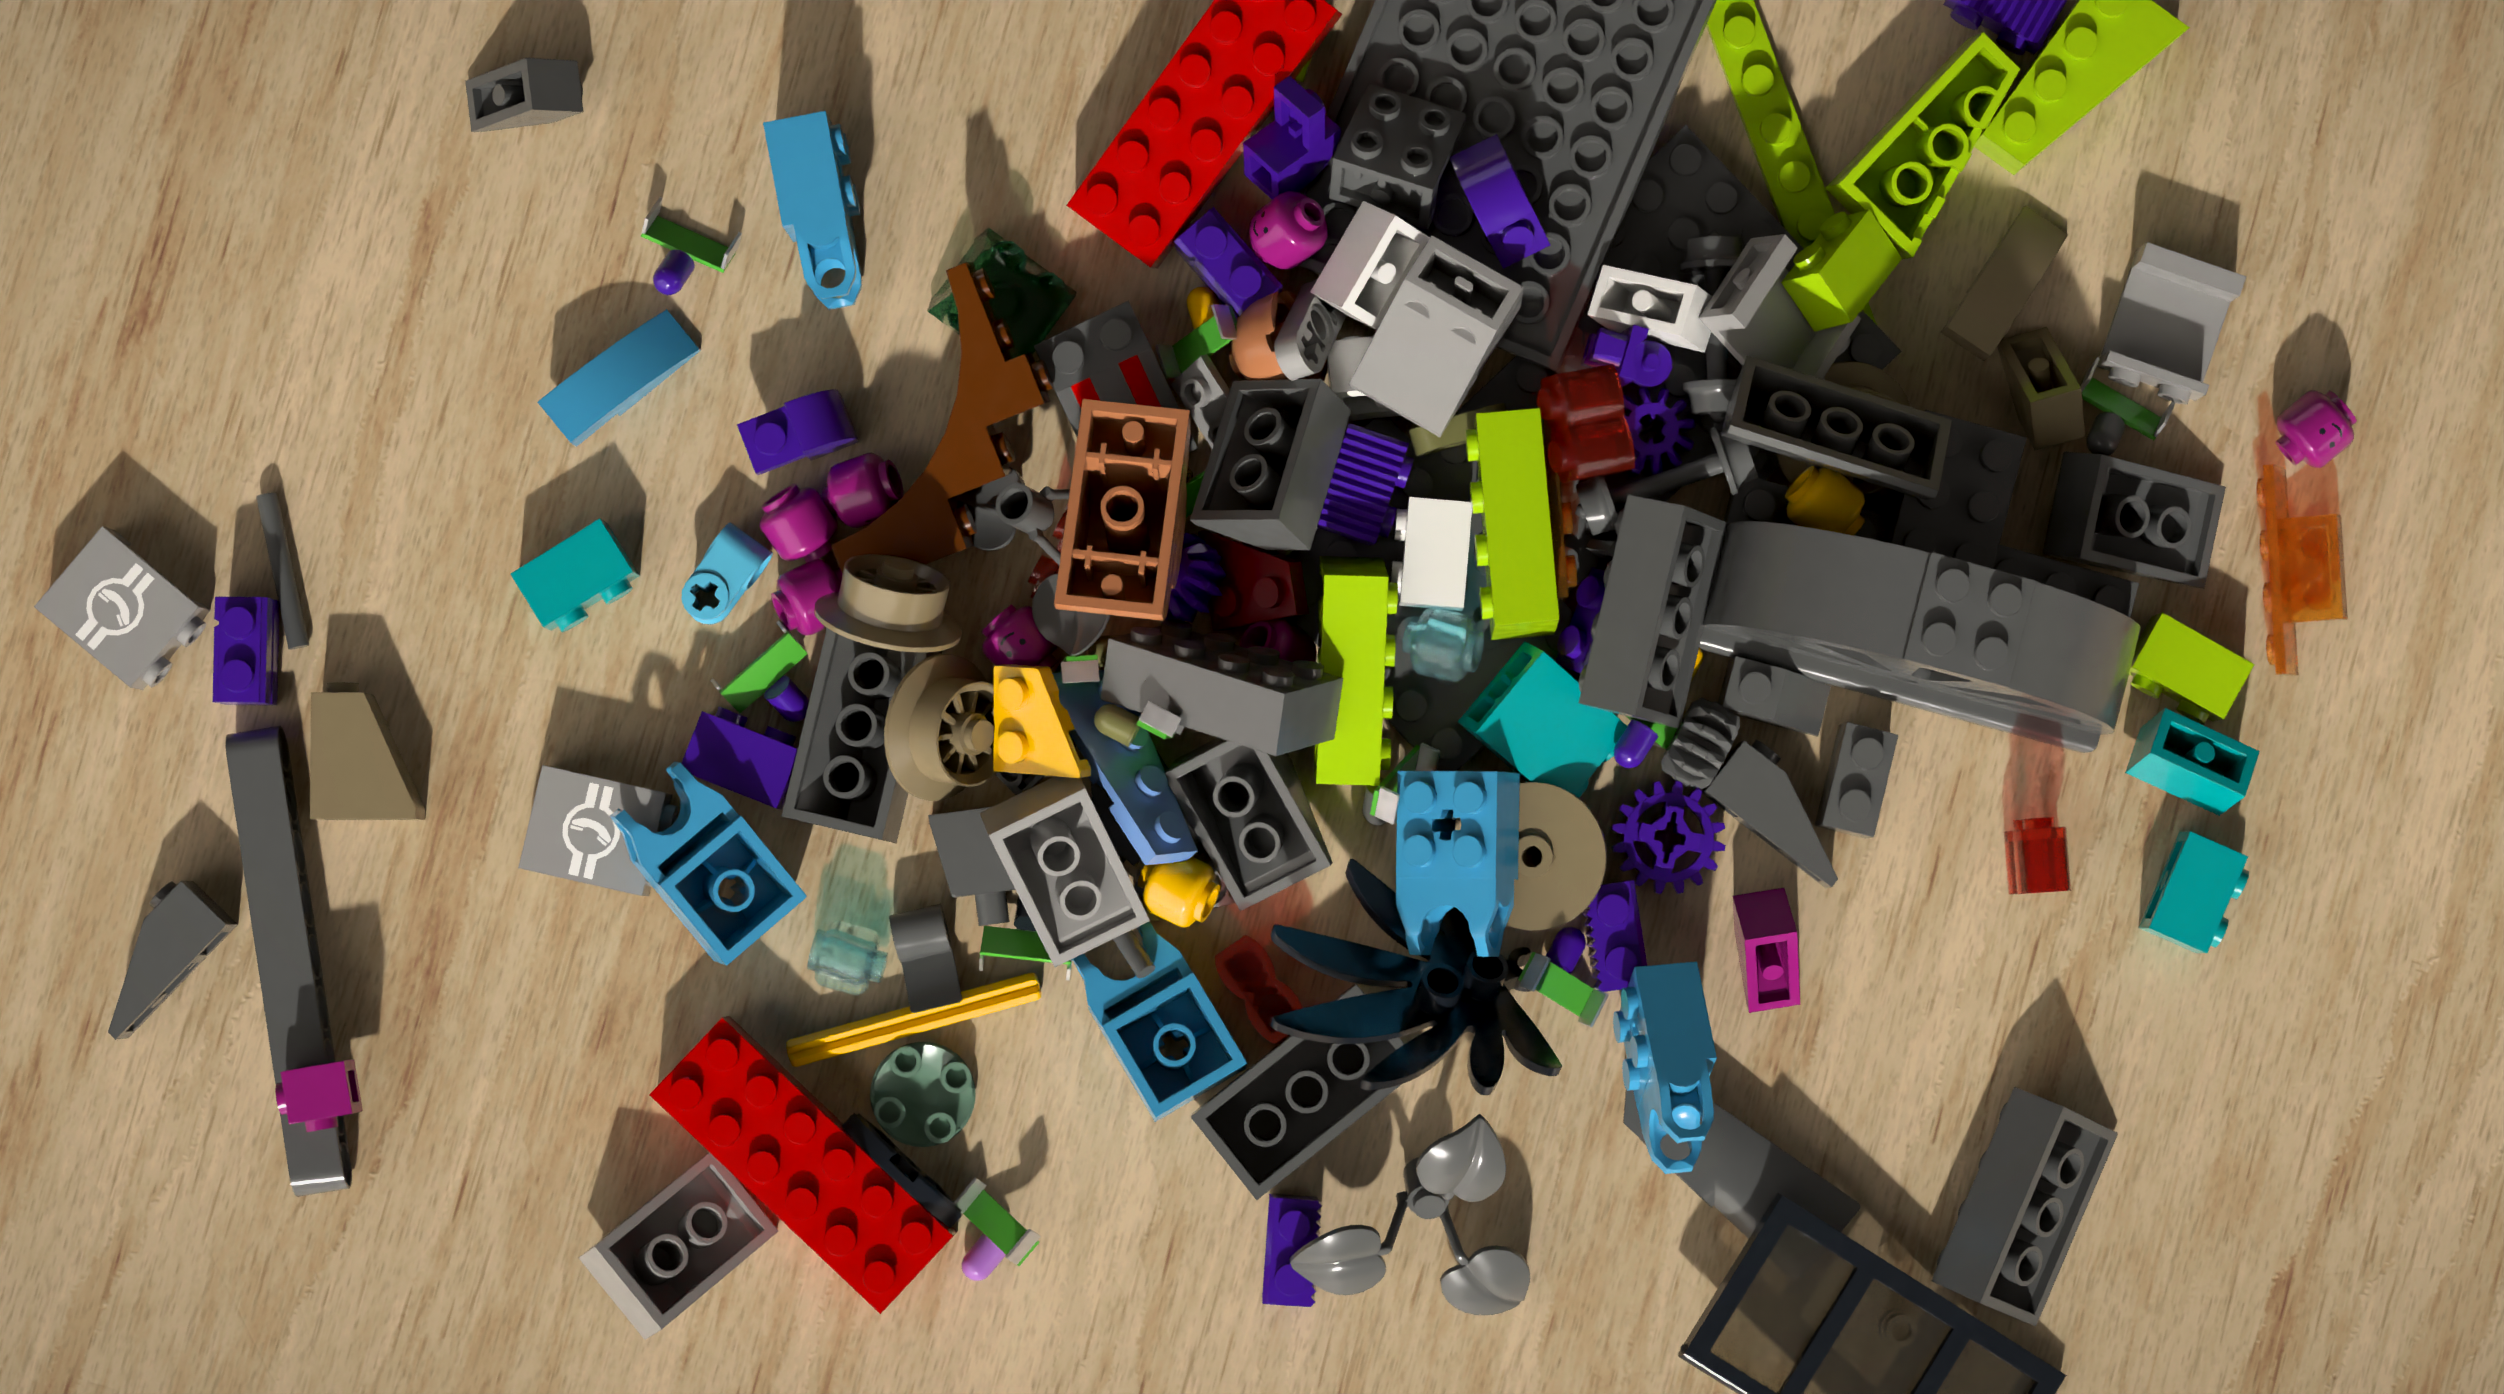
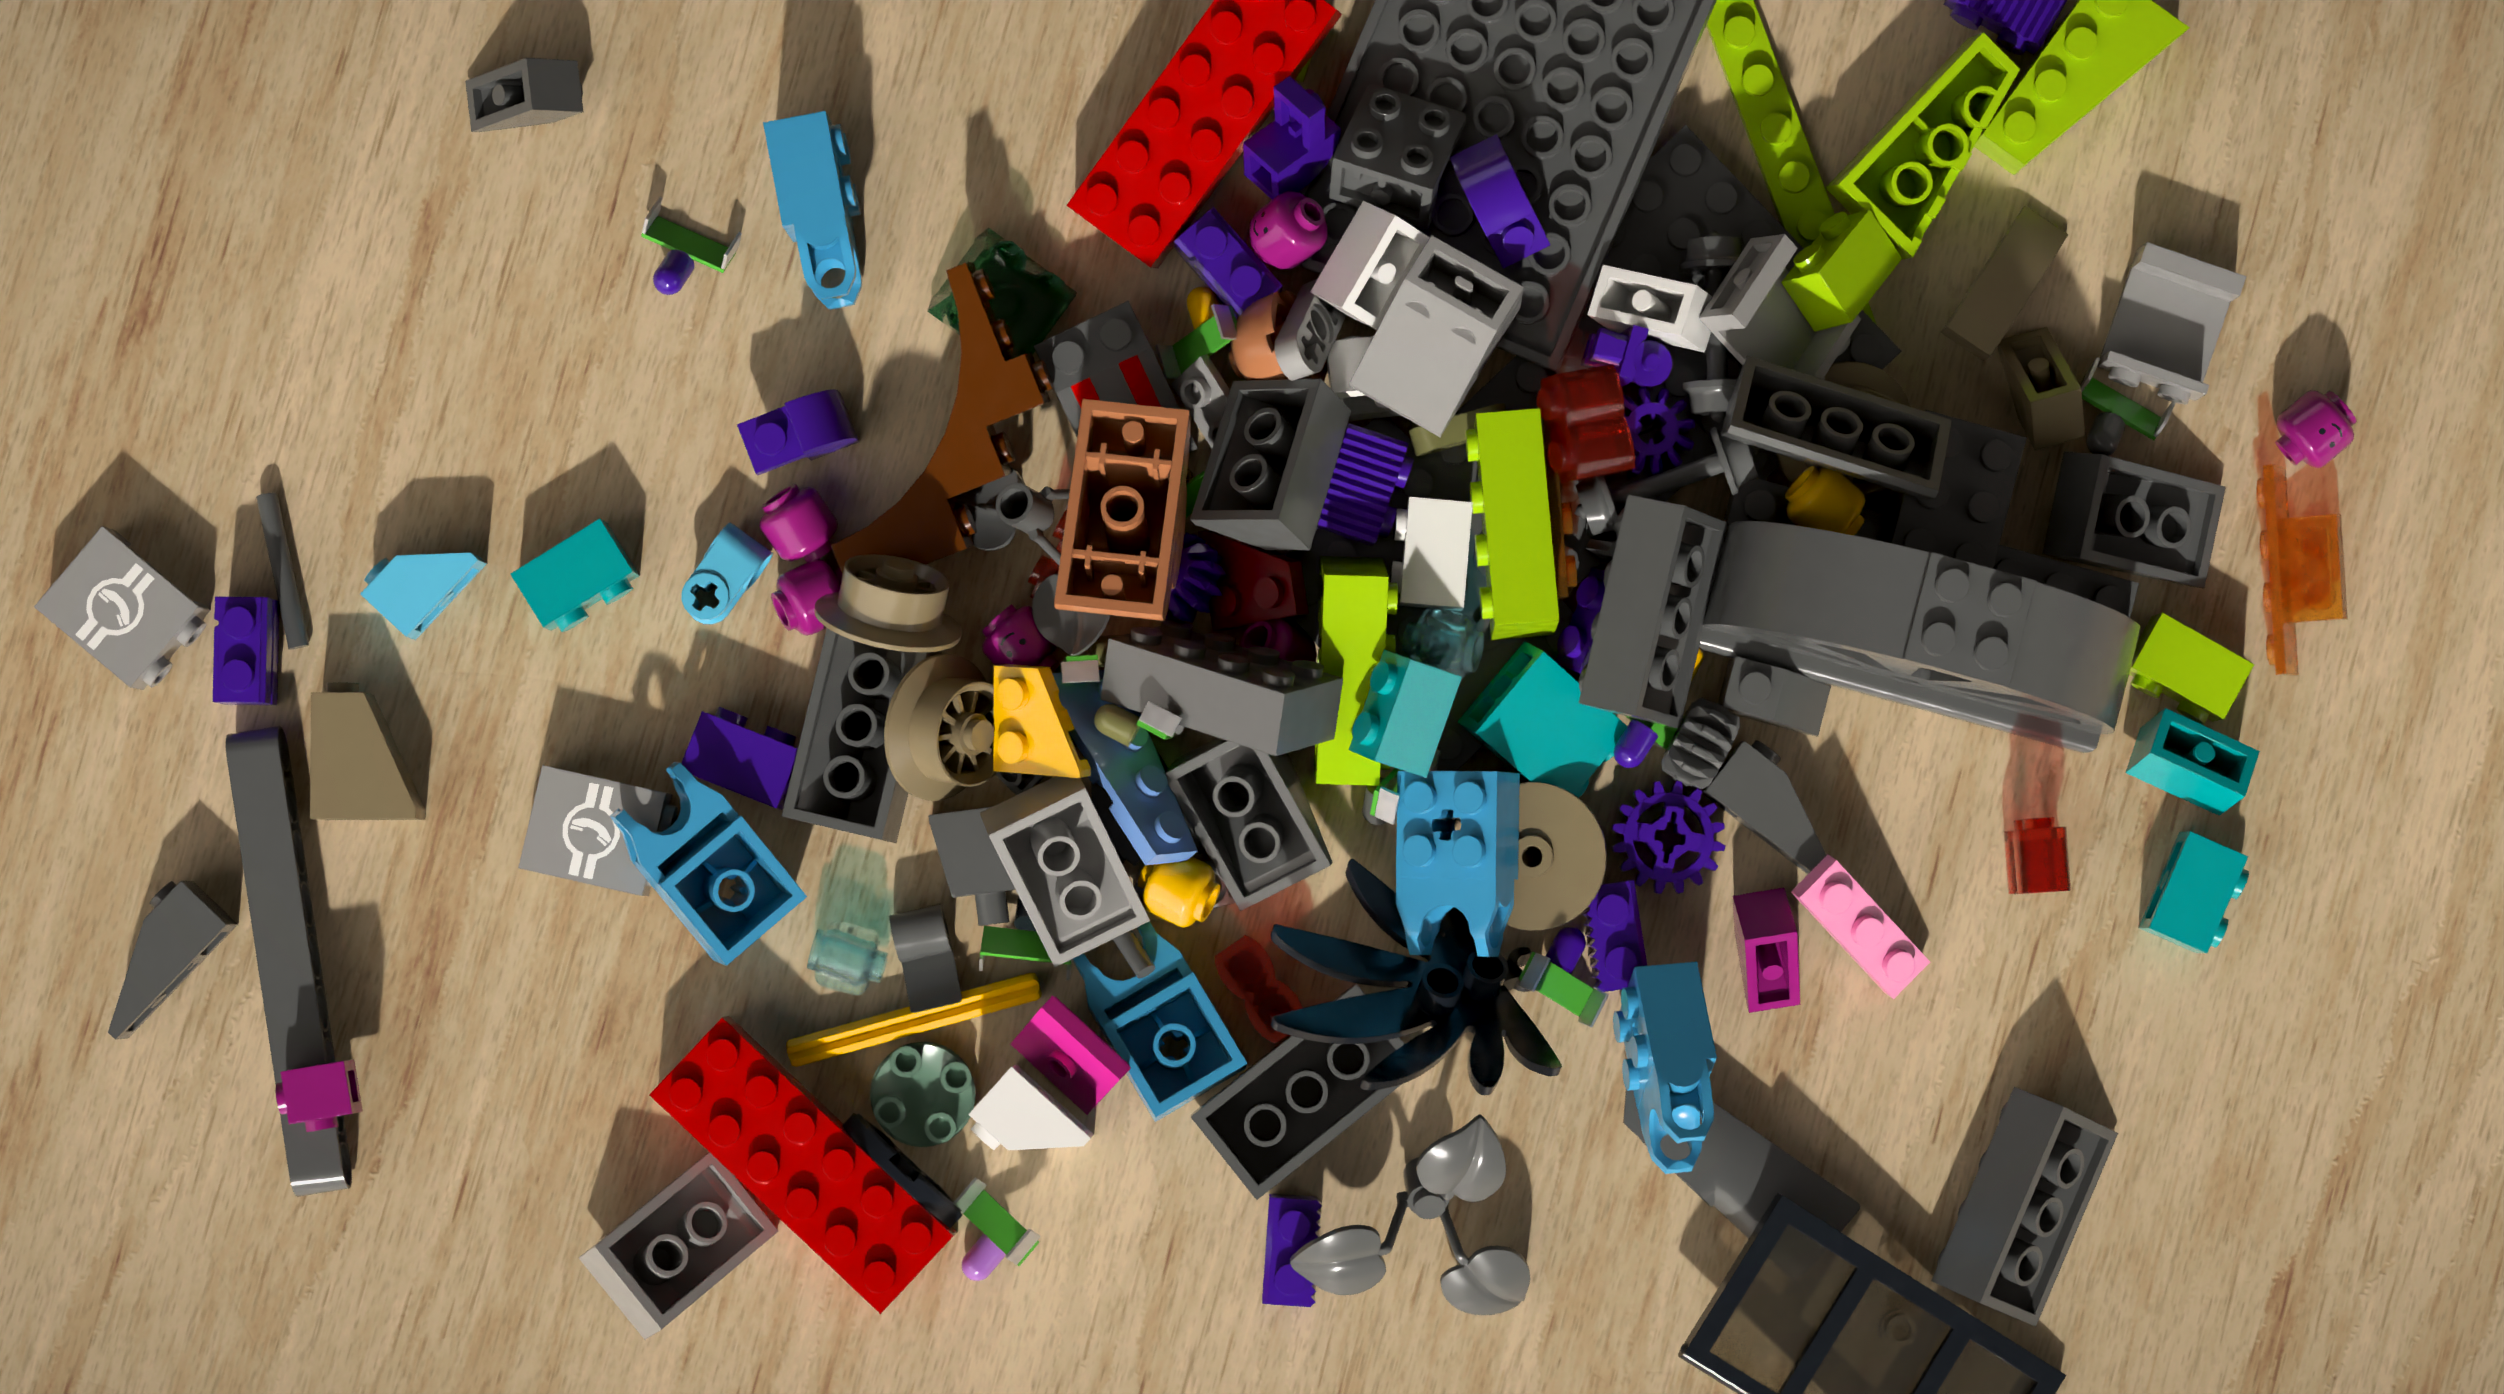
(418, 587): none -> medium azure slope
(618, 377): dark azure slope -> none
(766, 676): bright green piece -> none
(862, 489): magenta head -> none
(1025, 1116): none -> white slope
(1070, 1054): none -> dark pink plate
(1404, 713): none -> teal brick
(1856, 780): dark grey brick -> none
(1860, 926): none -> bright pink plate

